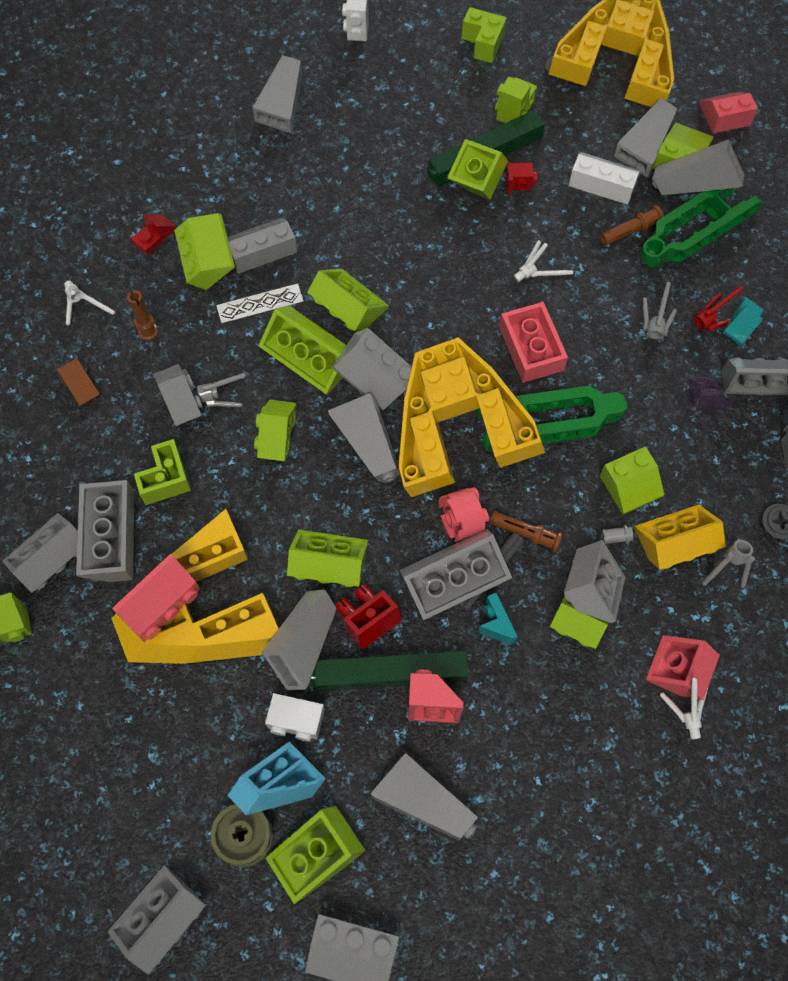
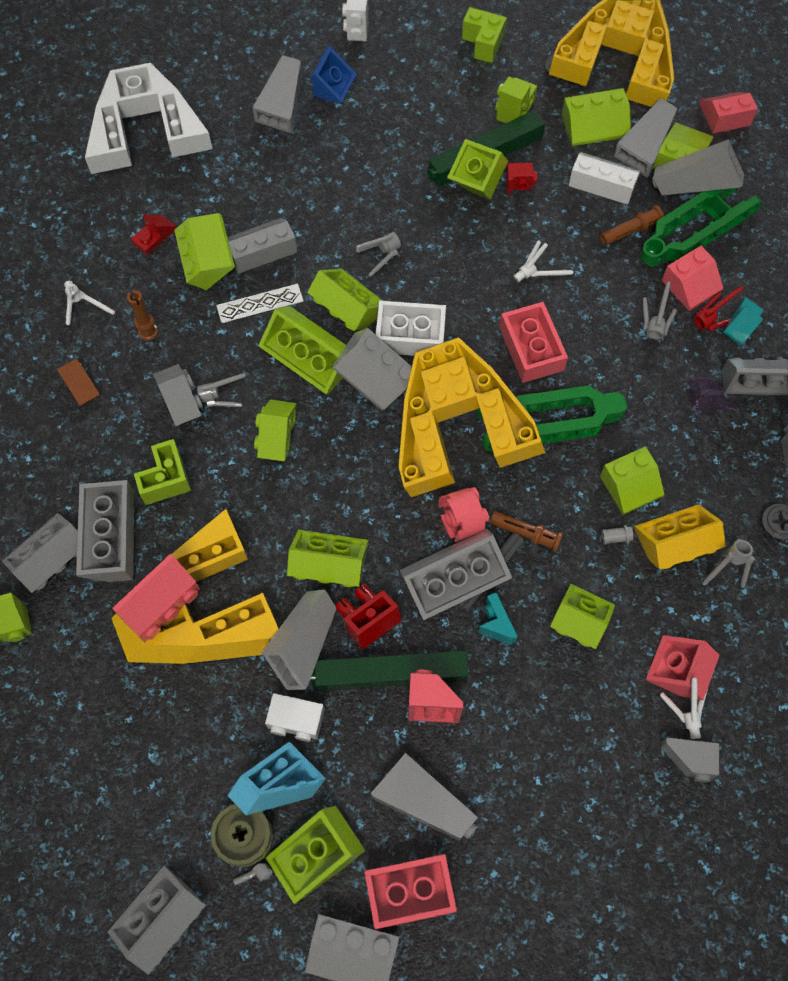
(133, 93): none -> white piece
(261, 870): none -> light grey hand
(332, 77): none -> blue slope
(366, 432): light grey slope -> none
(386, 244): none -> light grey plant
(410, 326): none -> white brick
(410, 891): none -> coral brick
(595, 582): light grey slope -> none
(596, 116): none -> lime slope
(694, 278): none -> coral slope
(694, 757): none -> light grey slope

